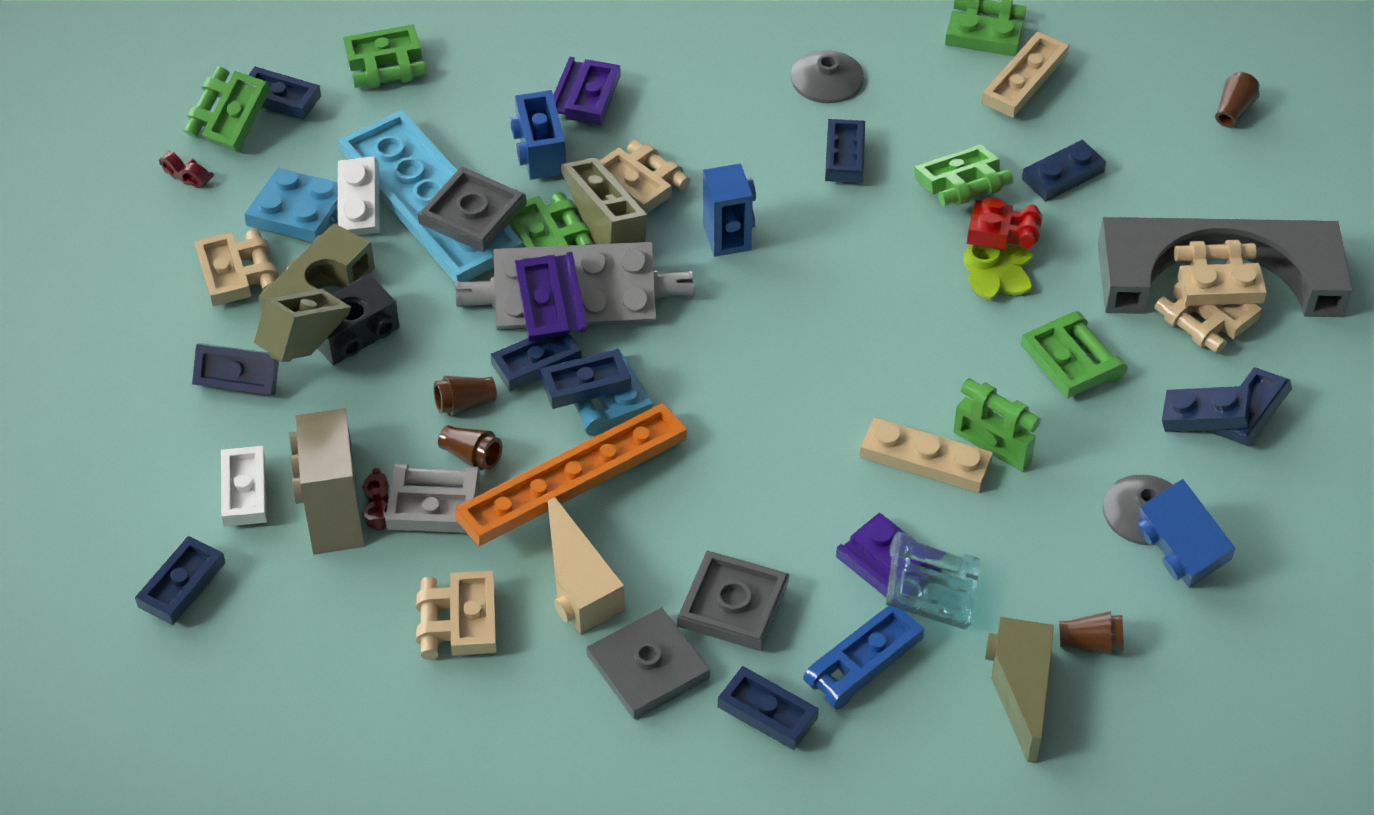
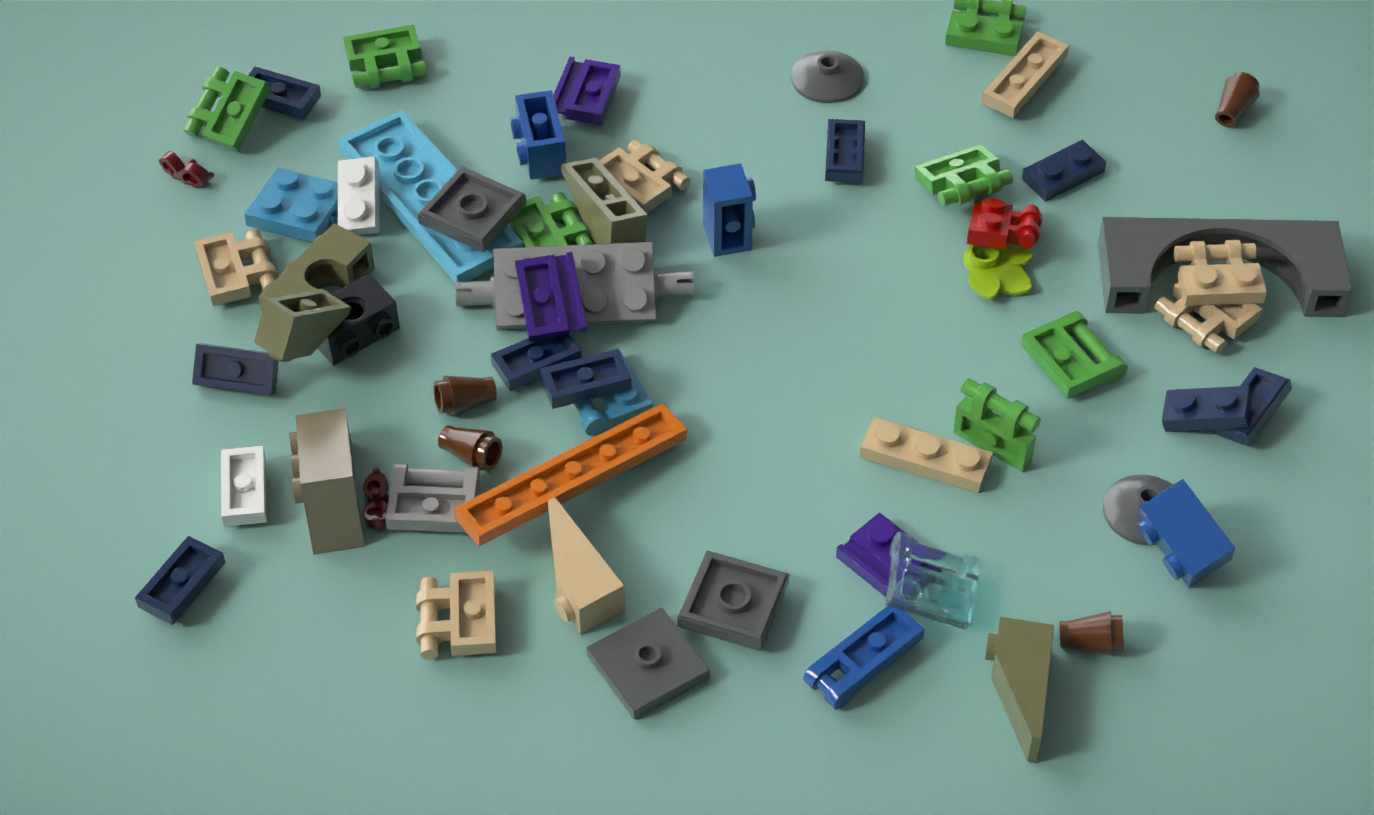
(768, 707): dark blue plate -> none

